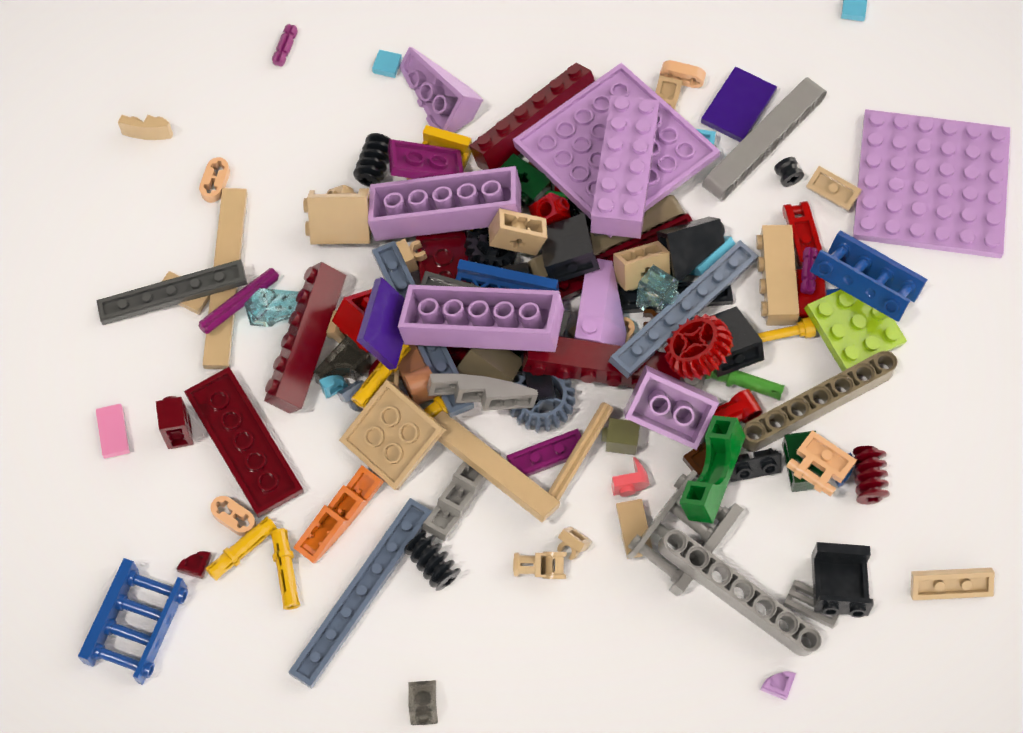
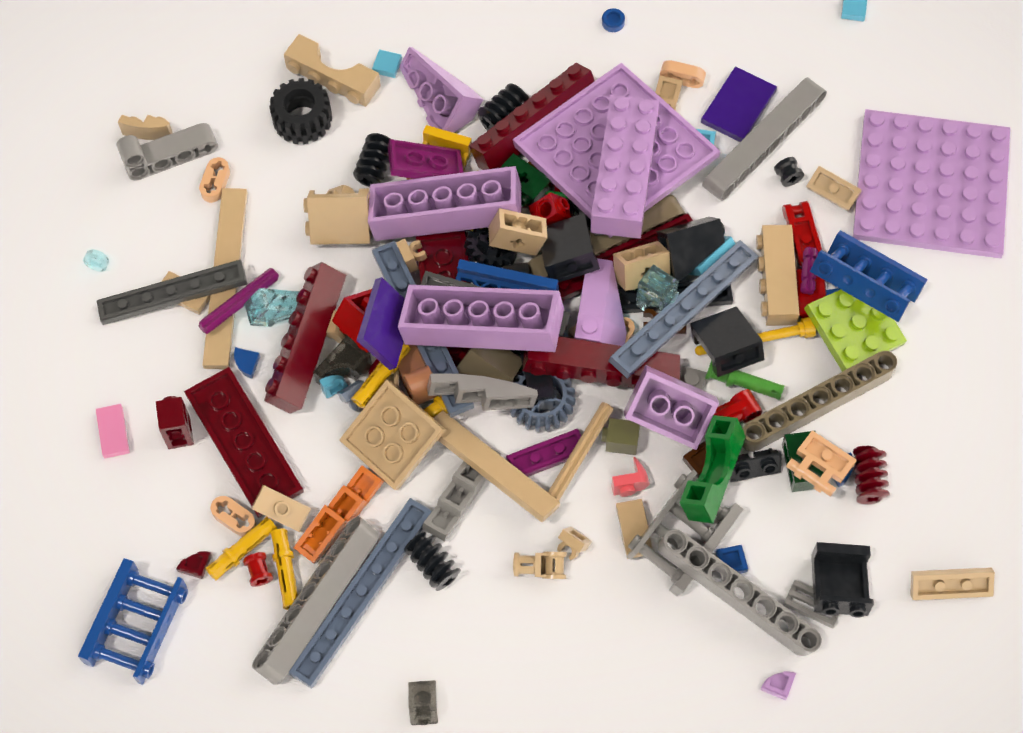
(96, 260): none -> clear light blue tile
(166, 151): none -> light grey beam
(246, 361): none -> blue tile
(258, 569): none -> red bush
(281, 508): none -> tan plate
(284, 45): magenta axle -> none
(297, 95): none -> black tyre
(315, 600): none -> light grey beam
(355, 83): none -> tan arch
(501, 105): none -> black piece
(613, 20): none -> blue tile
(698, 347): red gear -> none
(733, 557): none -> blue tile

